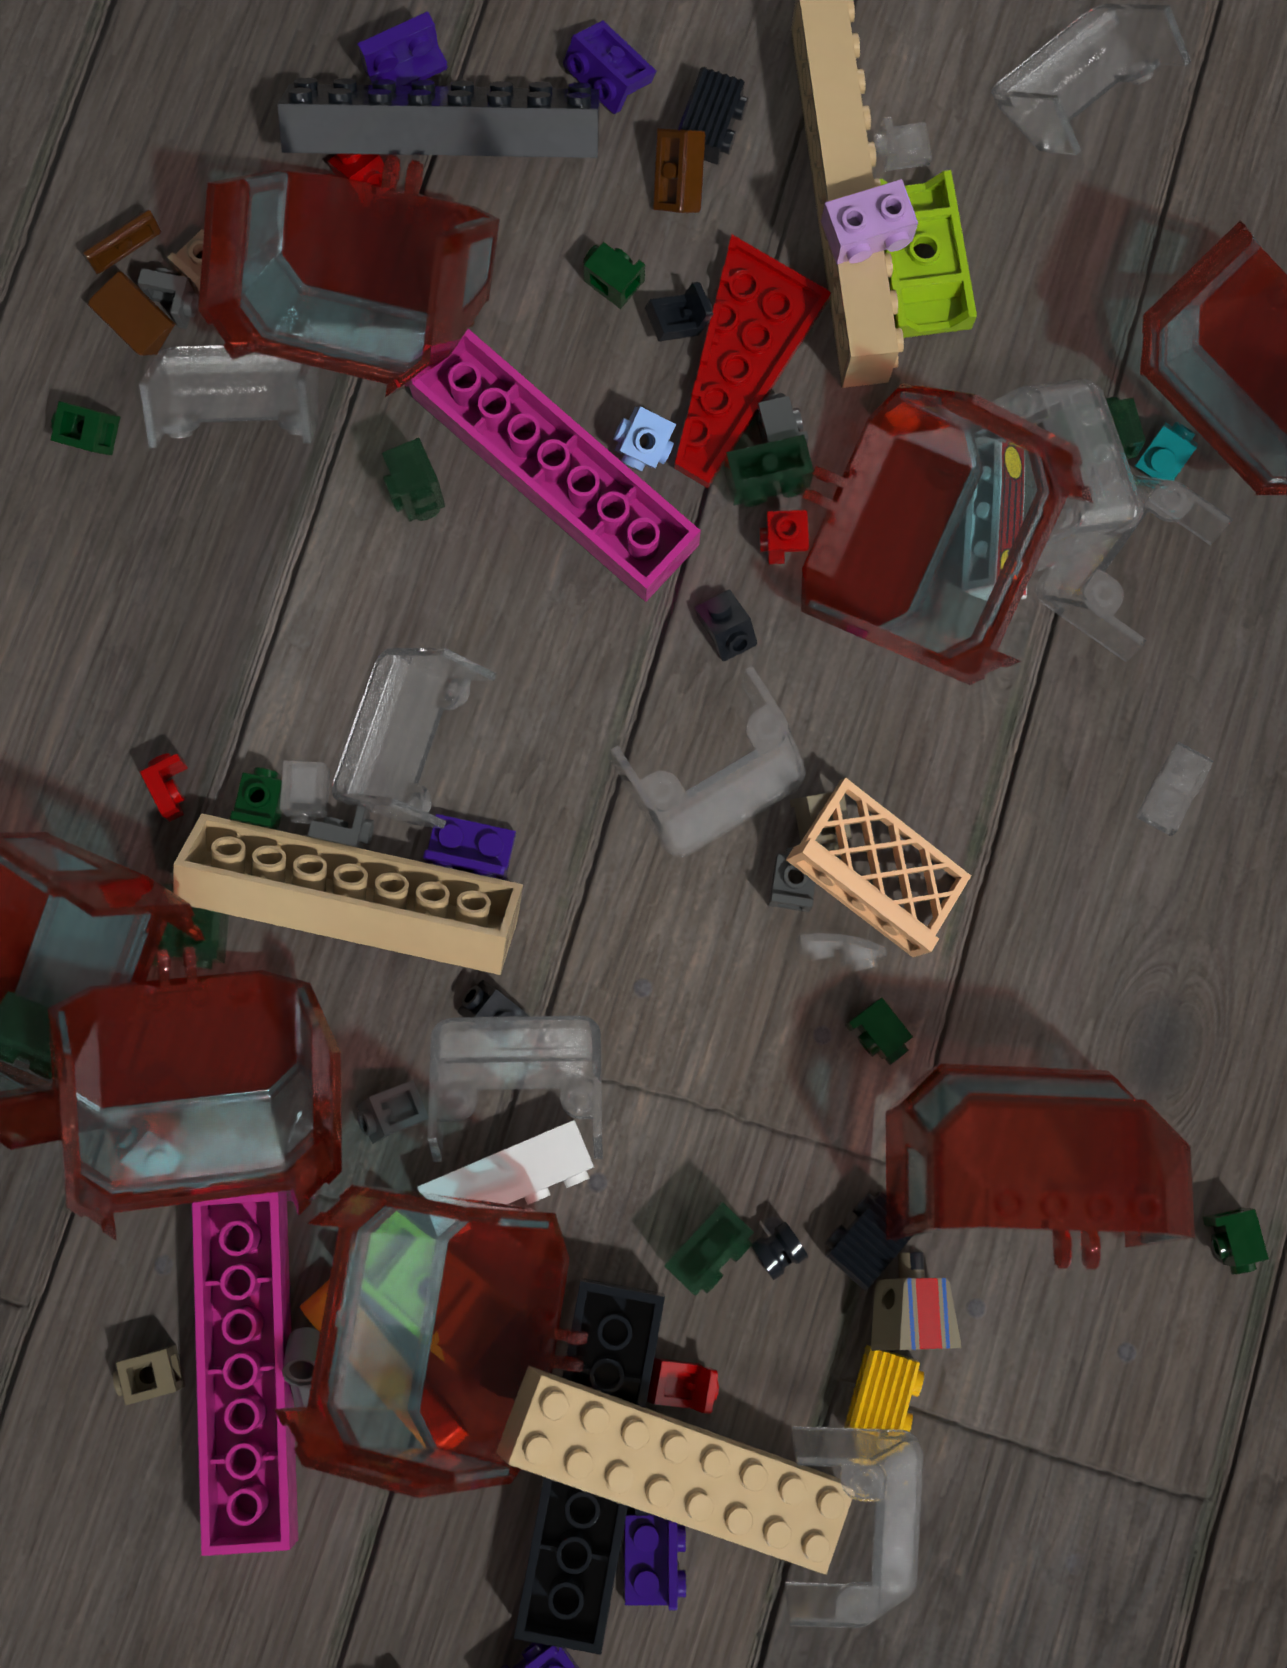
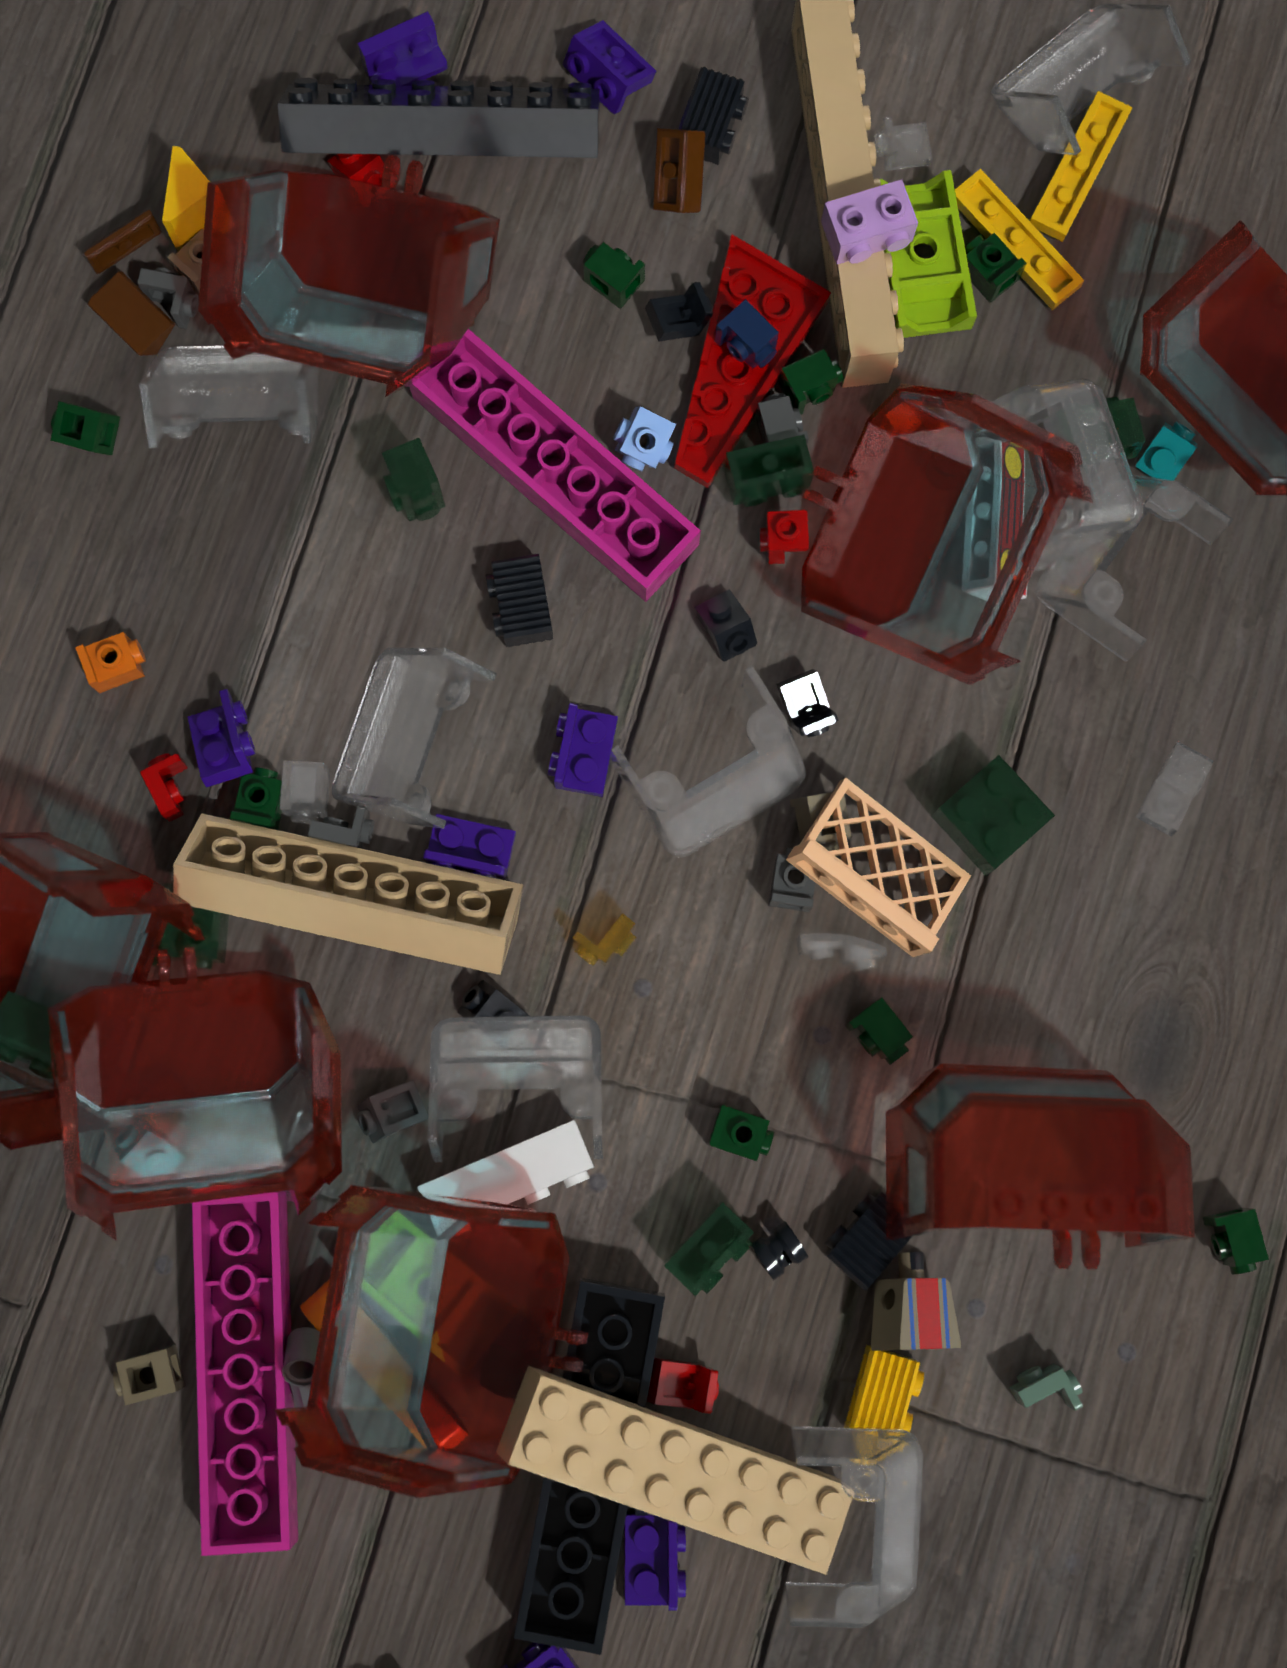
(124, 669): none -> orange brick
(184, 199): none -> yellow slope
(221, 743): none -> dark purple bracket
(521, 600): none -> black brick
(584, 751): none -> dark purple bracket
(616, 940): none -> clear yellow bracket
(724, 1131): none -> dark green brick
(748, 335): none -> dark blue brick
(806, 704): none -> bracket
(810, 380): none -> dark green brick
(992, 815): none -> clear green brick
(994, 213): none -> yellow plate
(995, 276): none -> dark green brick
(1038, 1384): none -> sand green bracket
(1077, 173): none -> yellow plate

